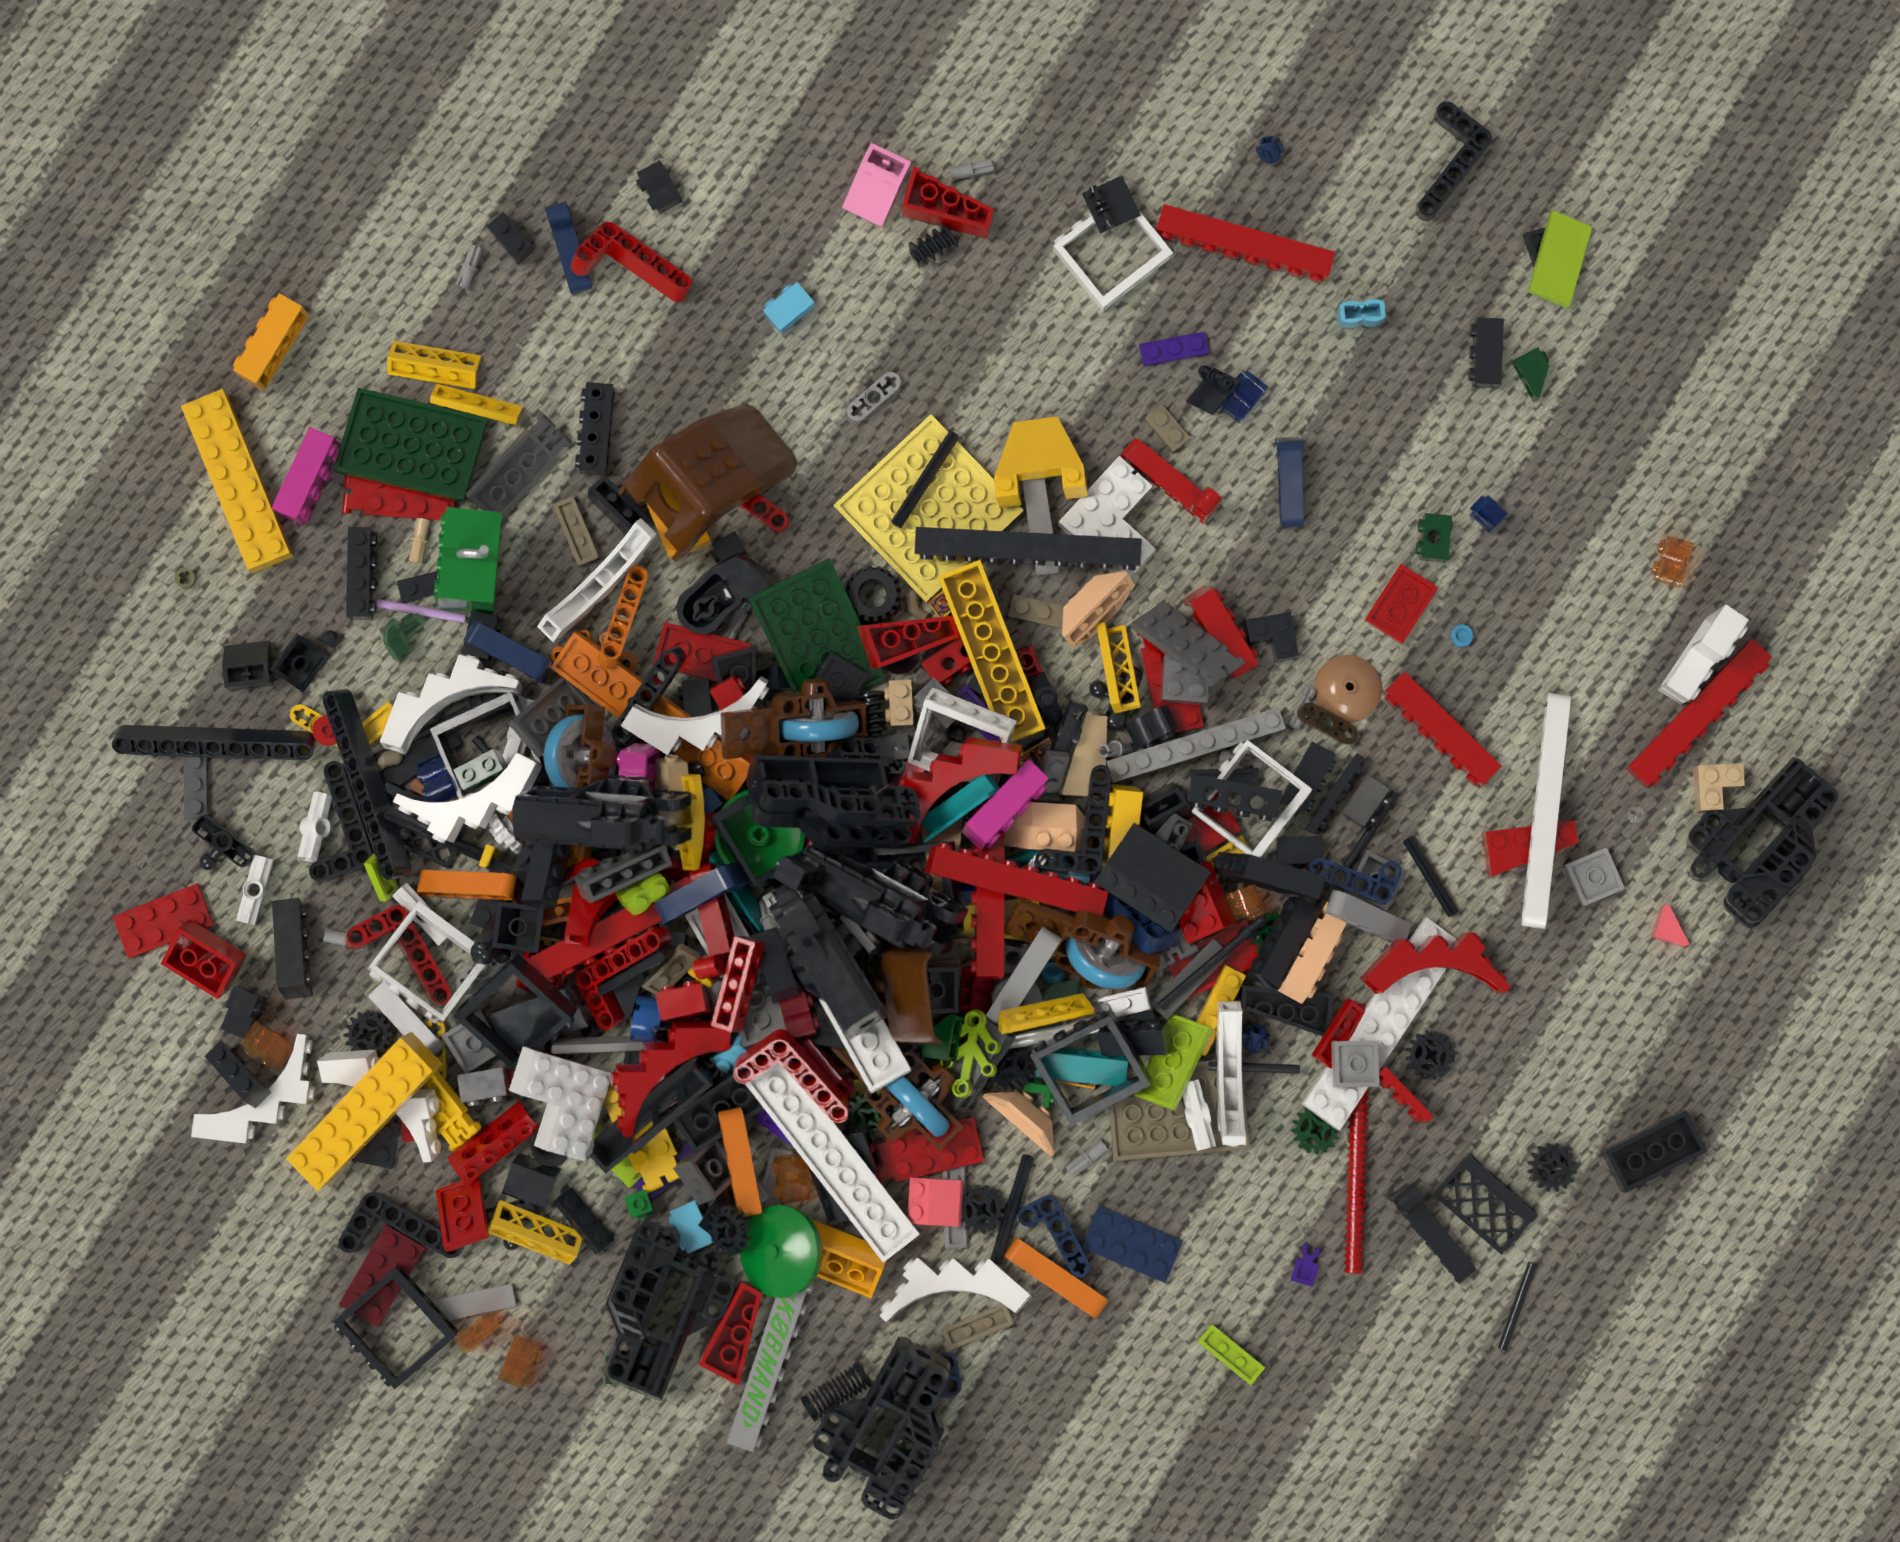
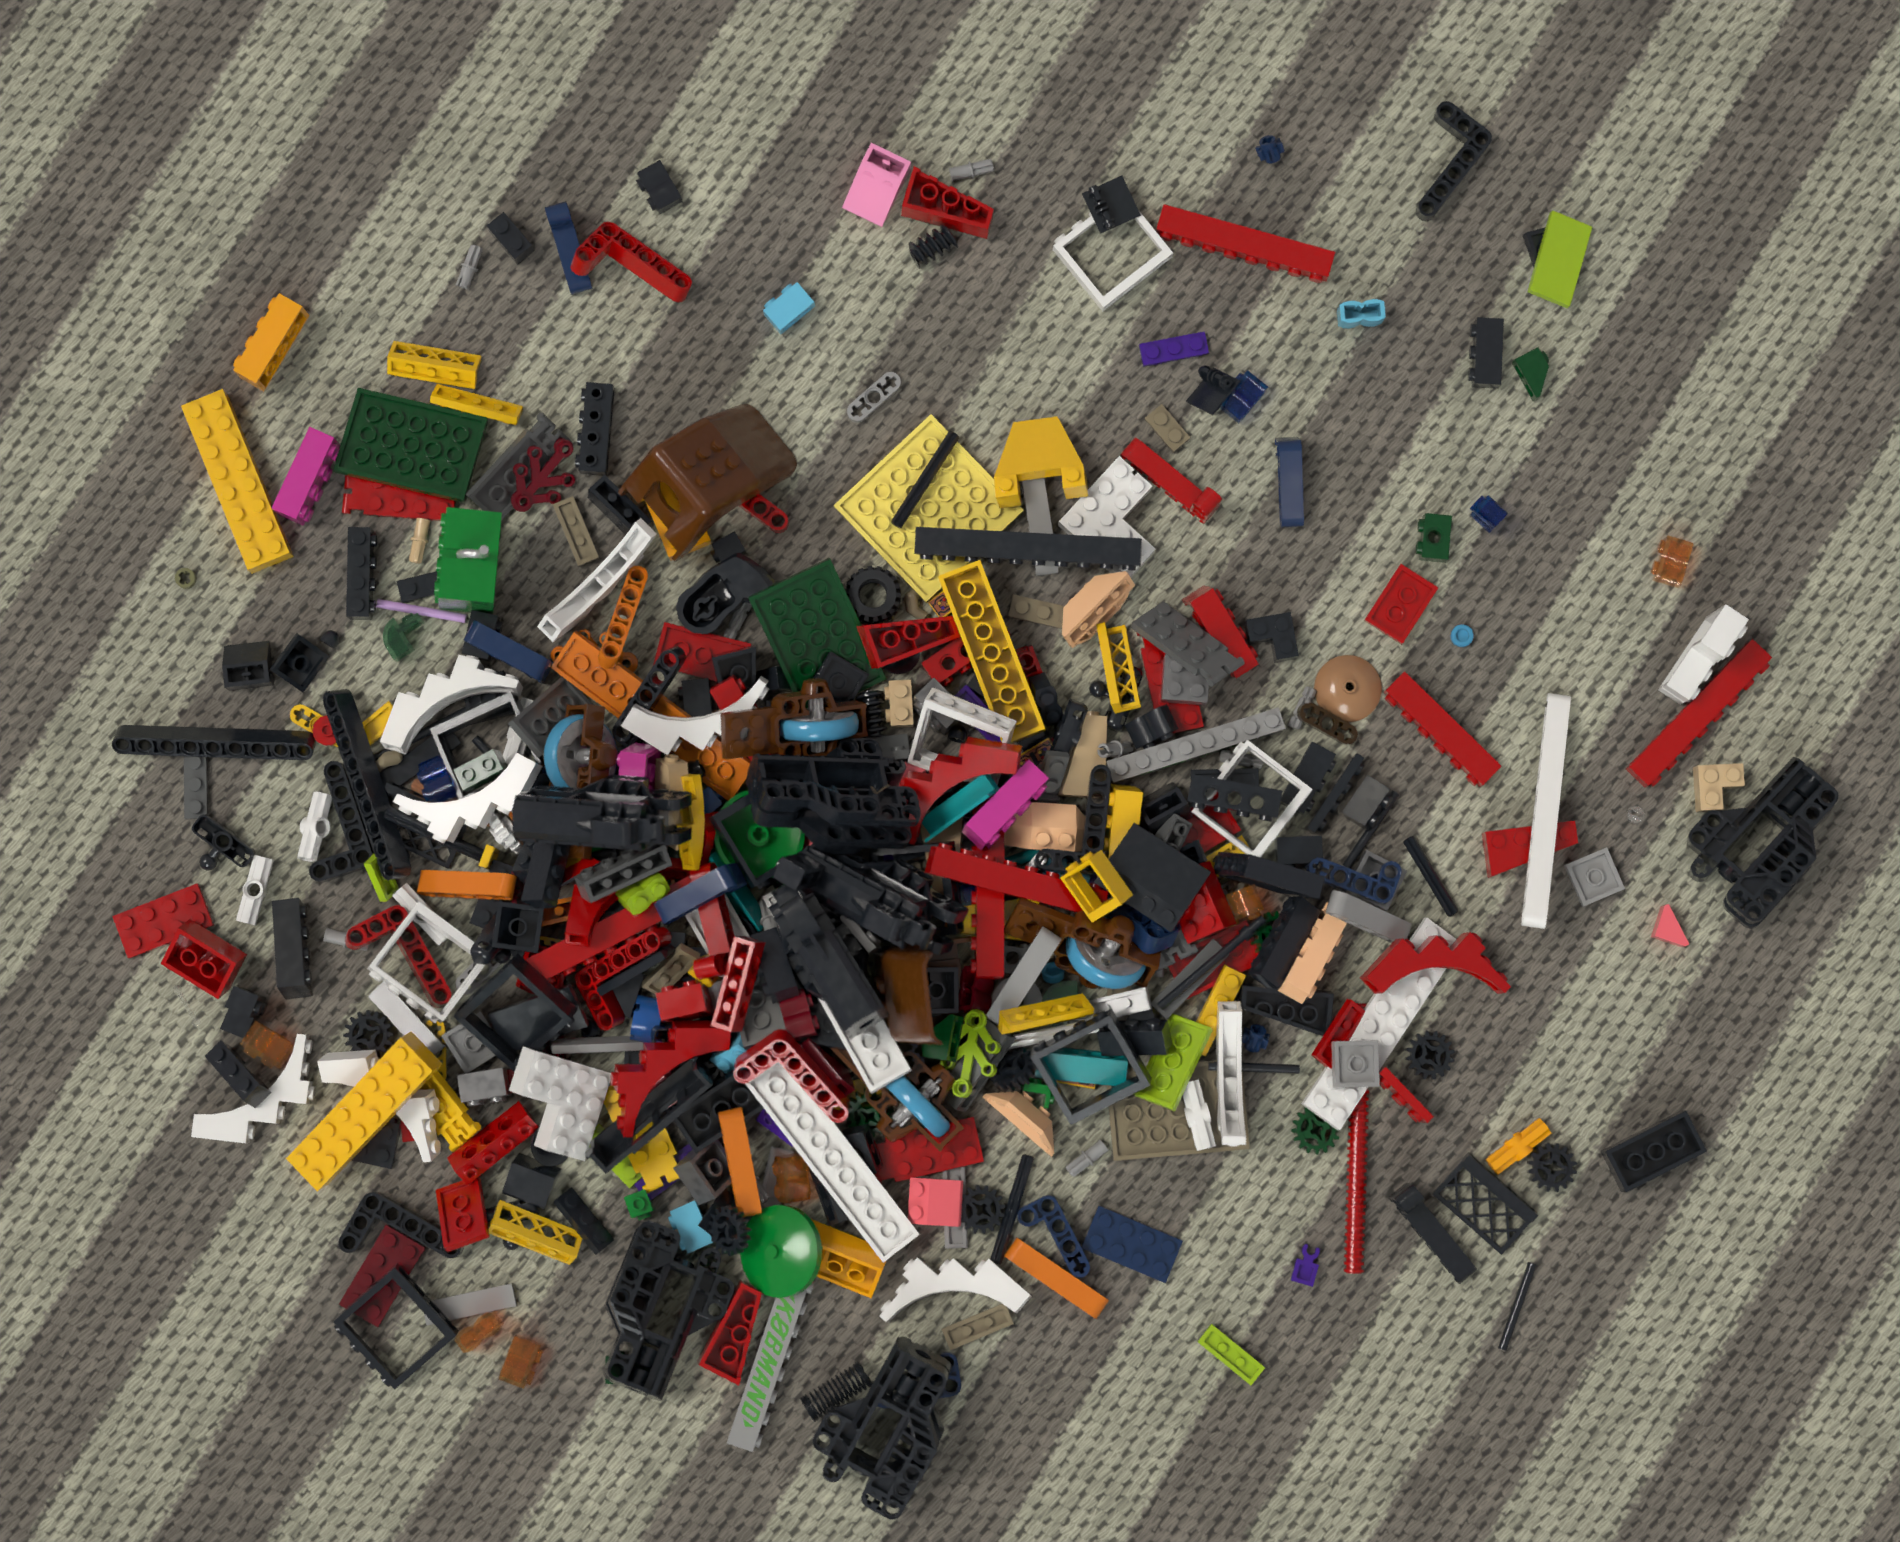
(540, 478): none -> dark red plant
(1083, 892): none -> yellow window
(1518, 1146): none -> light orange piece

